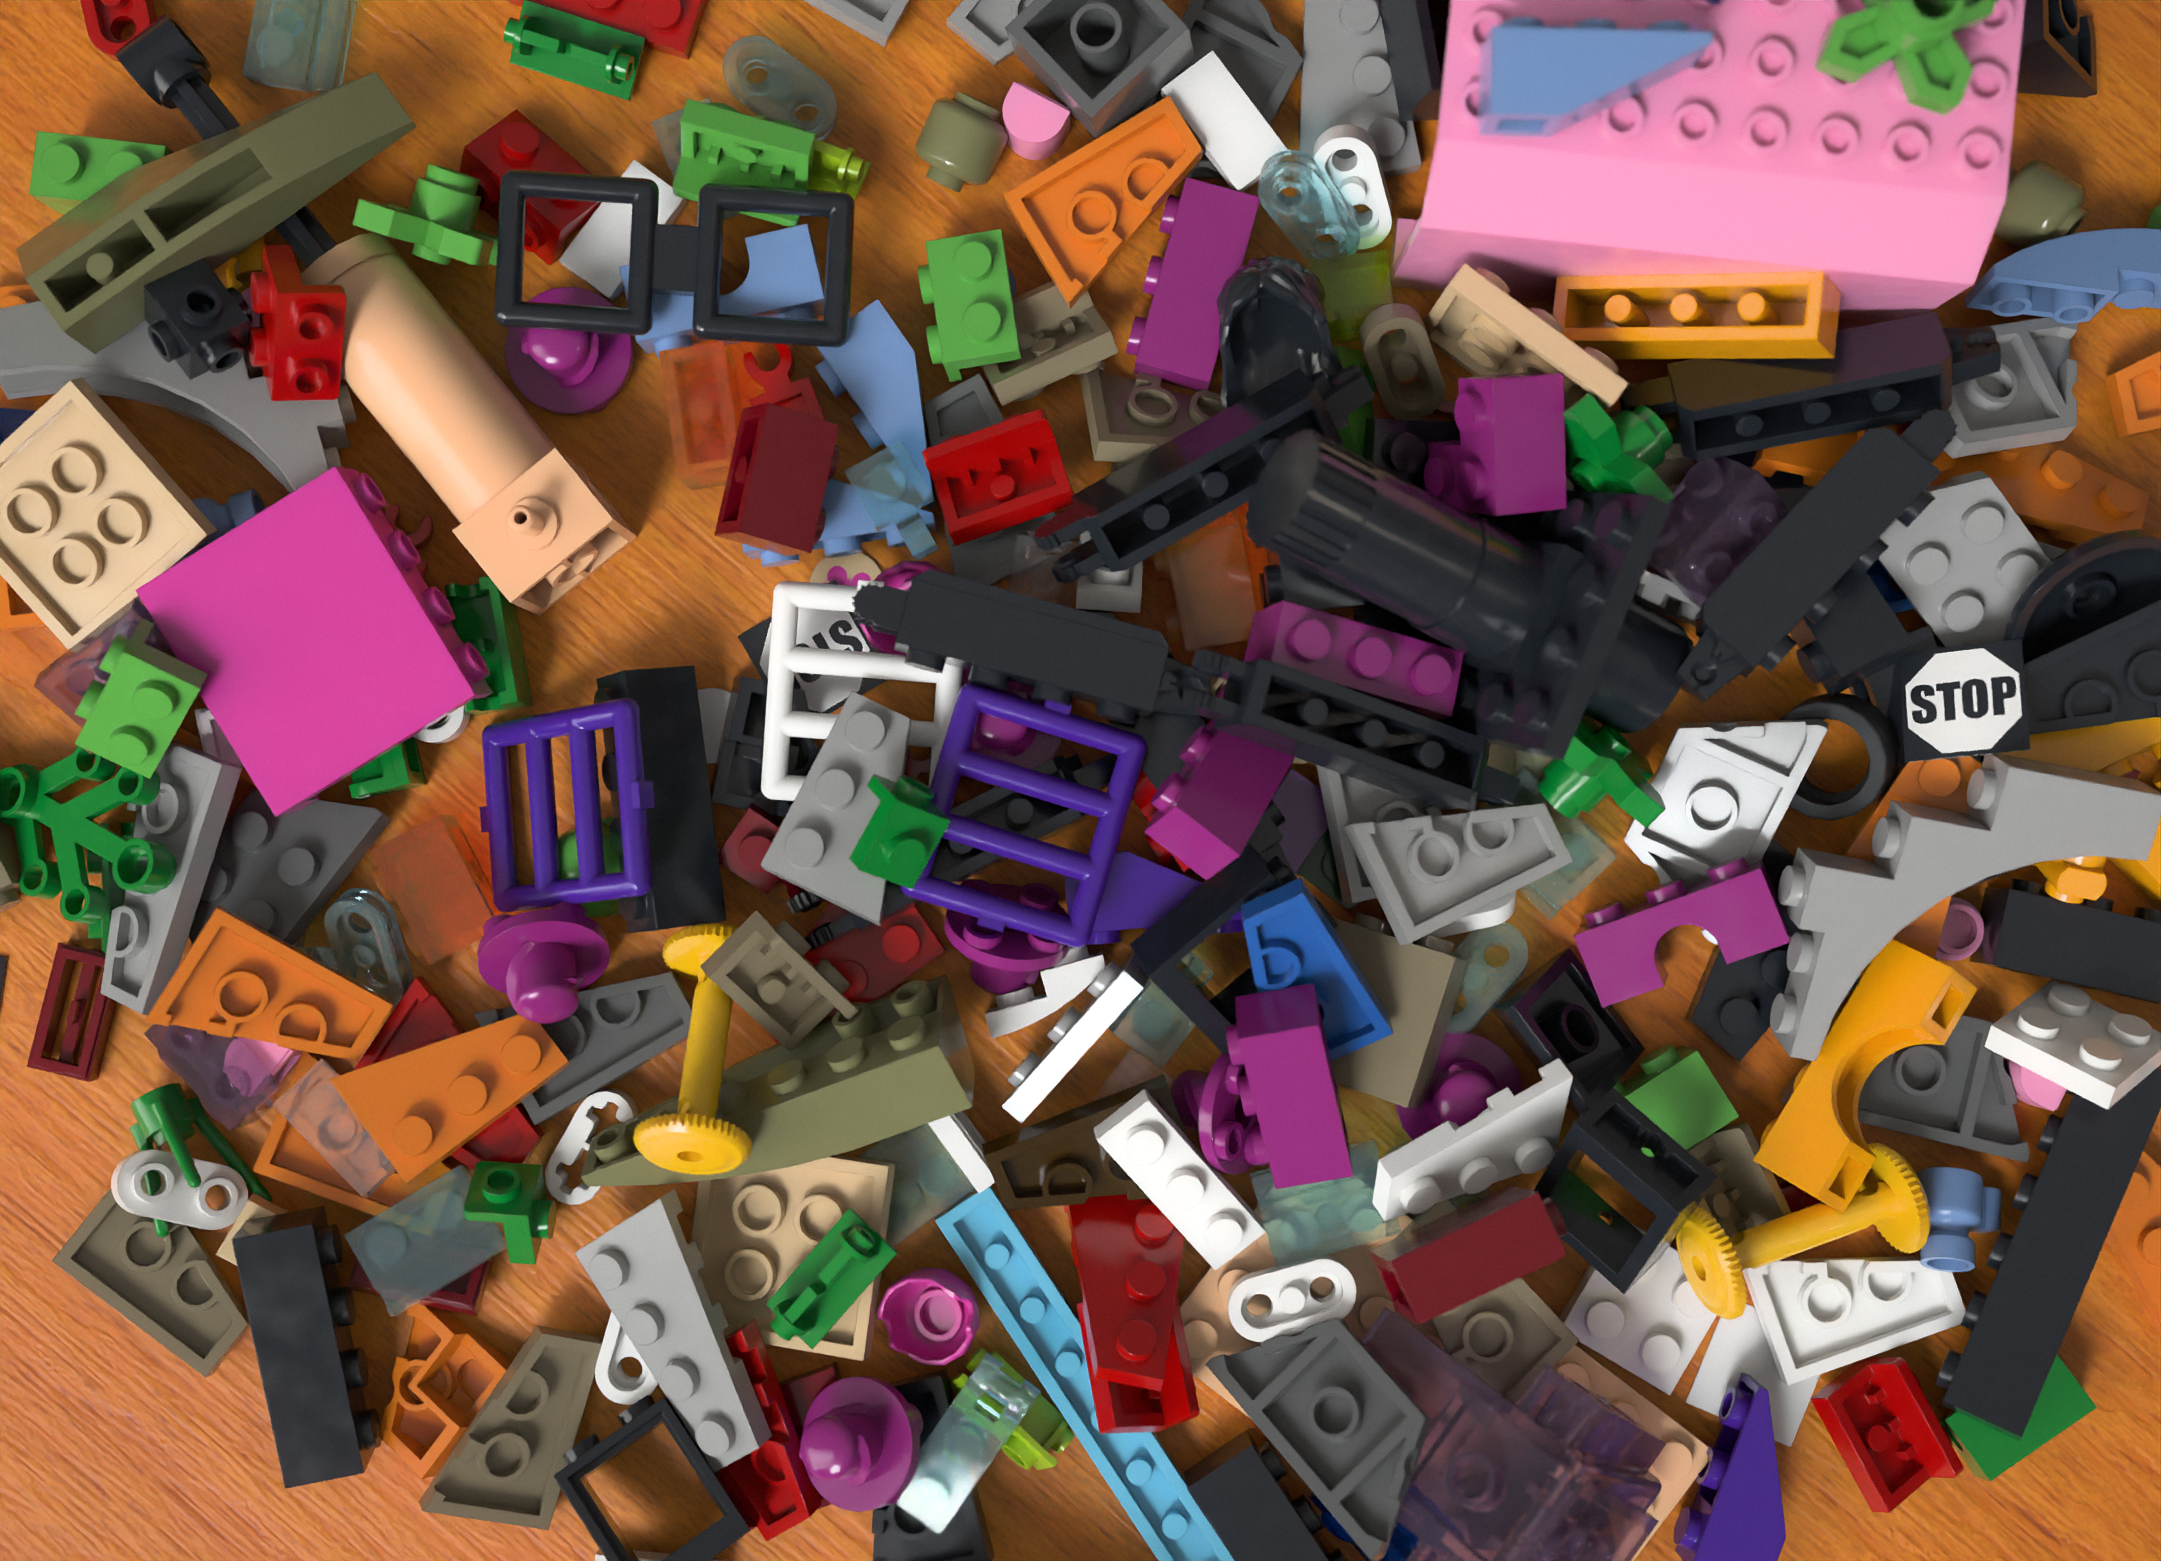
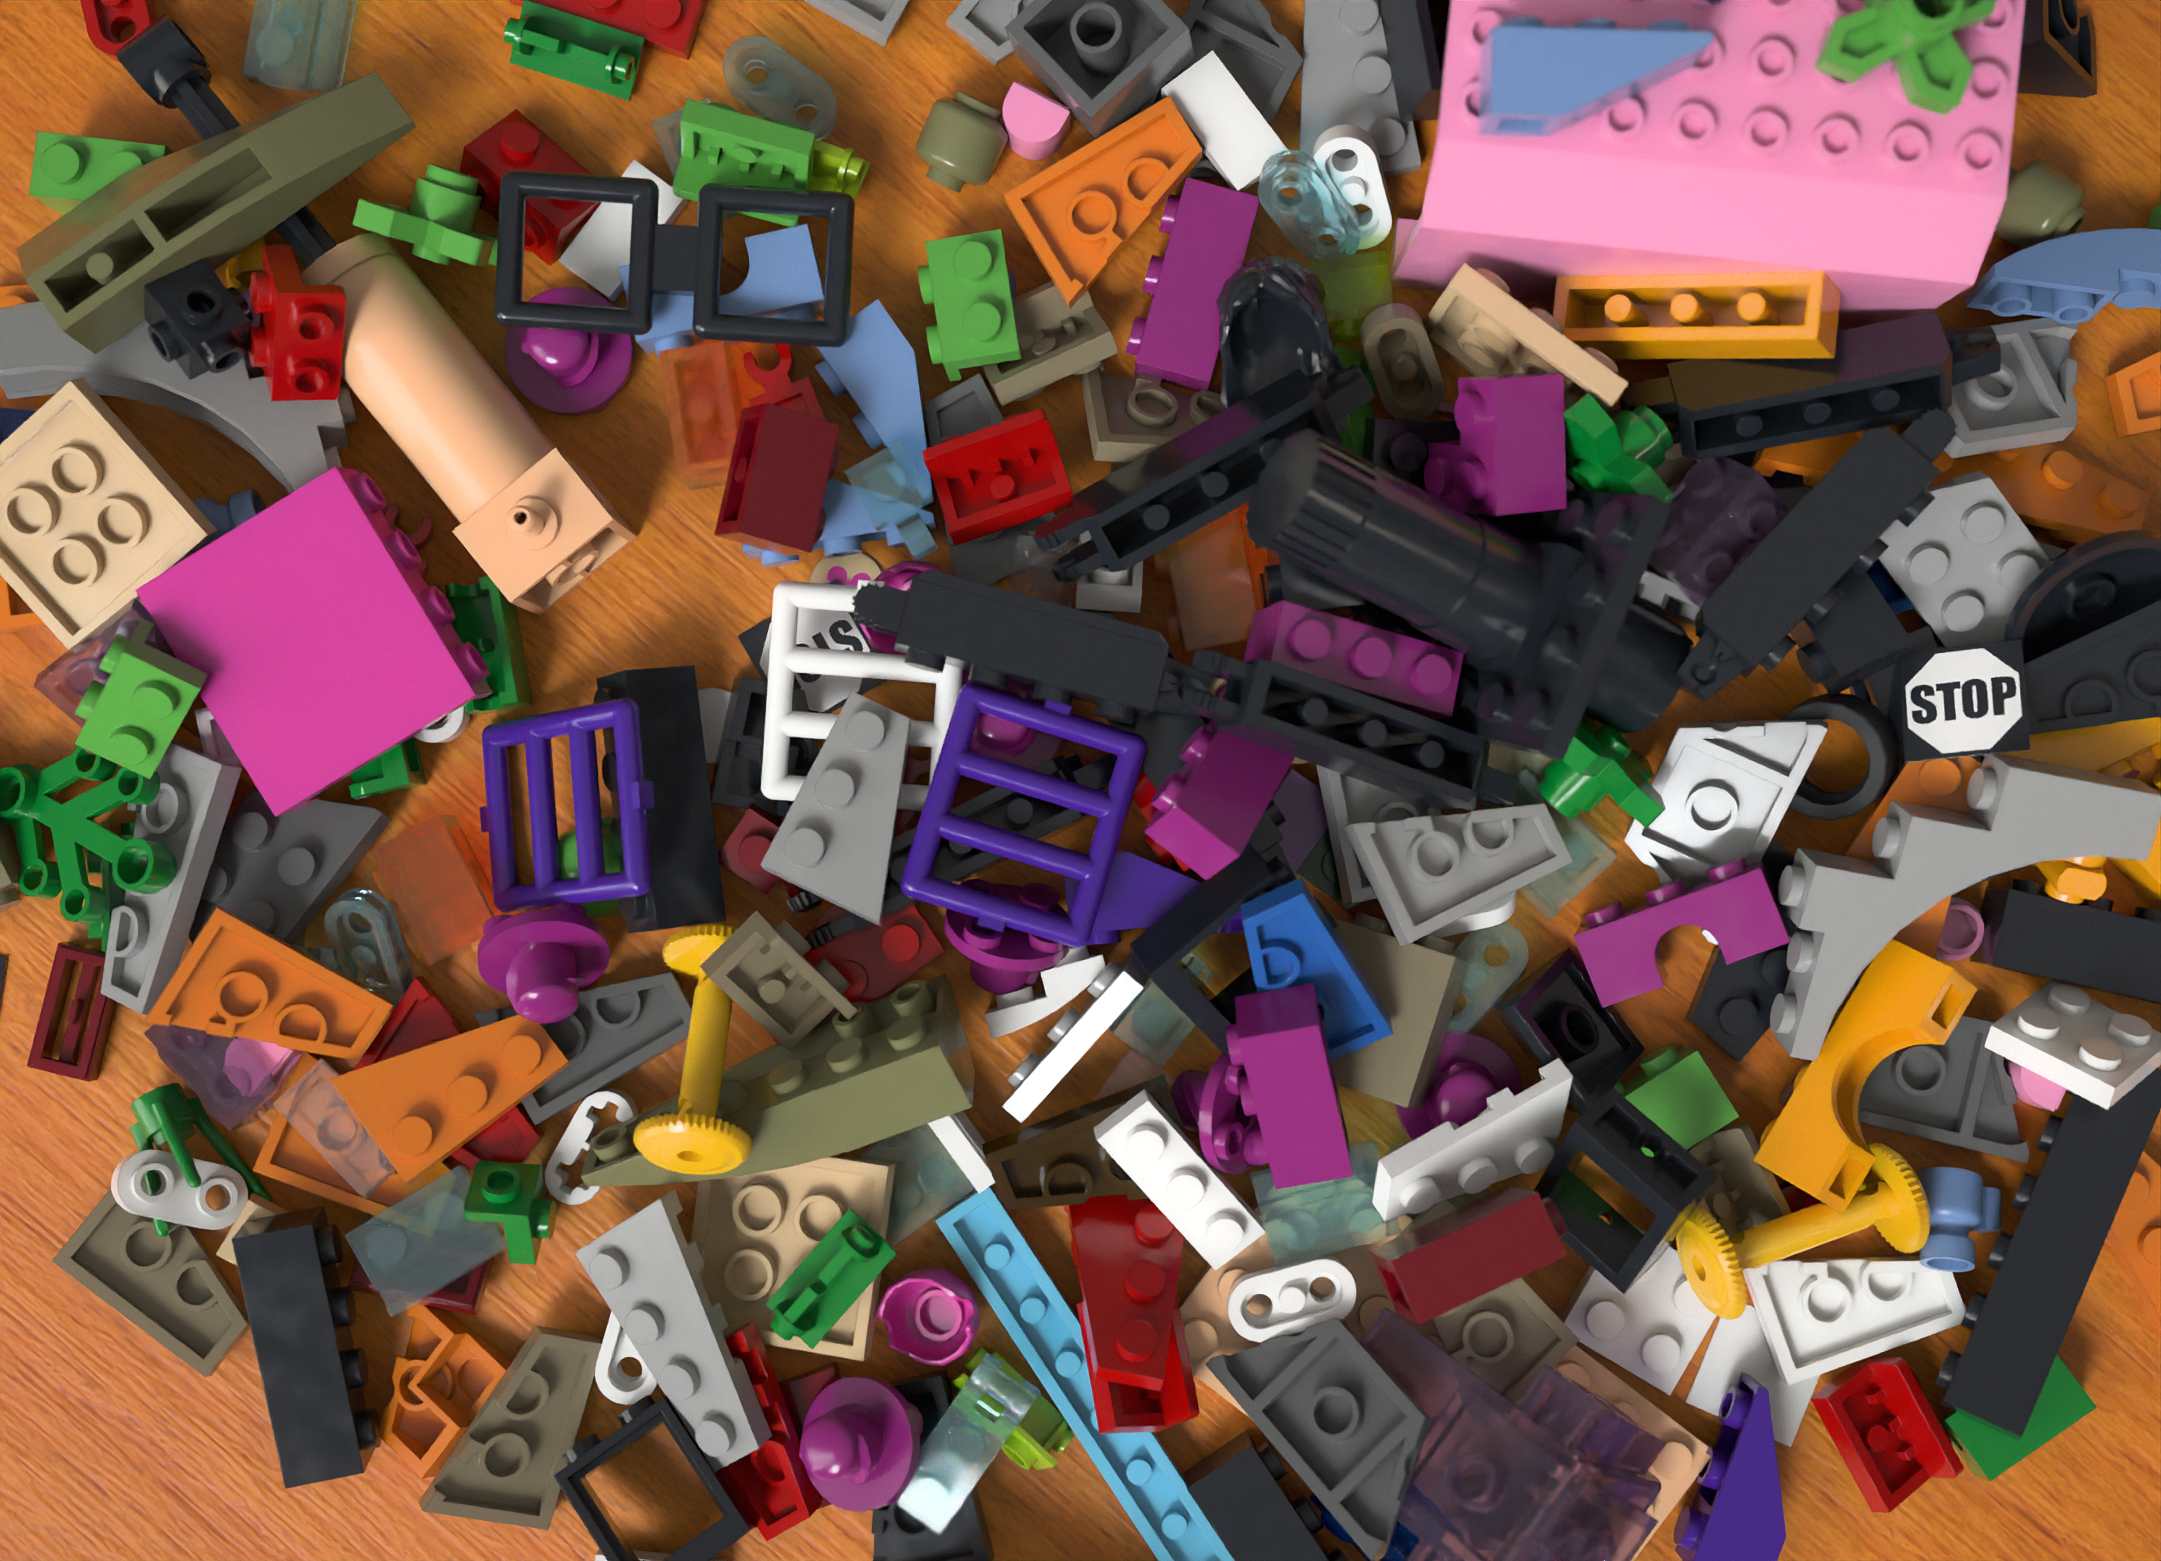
(900, 831): green bracket -> none

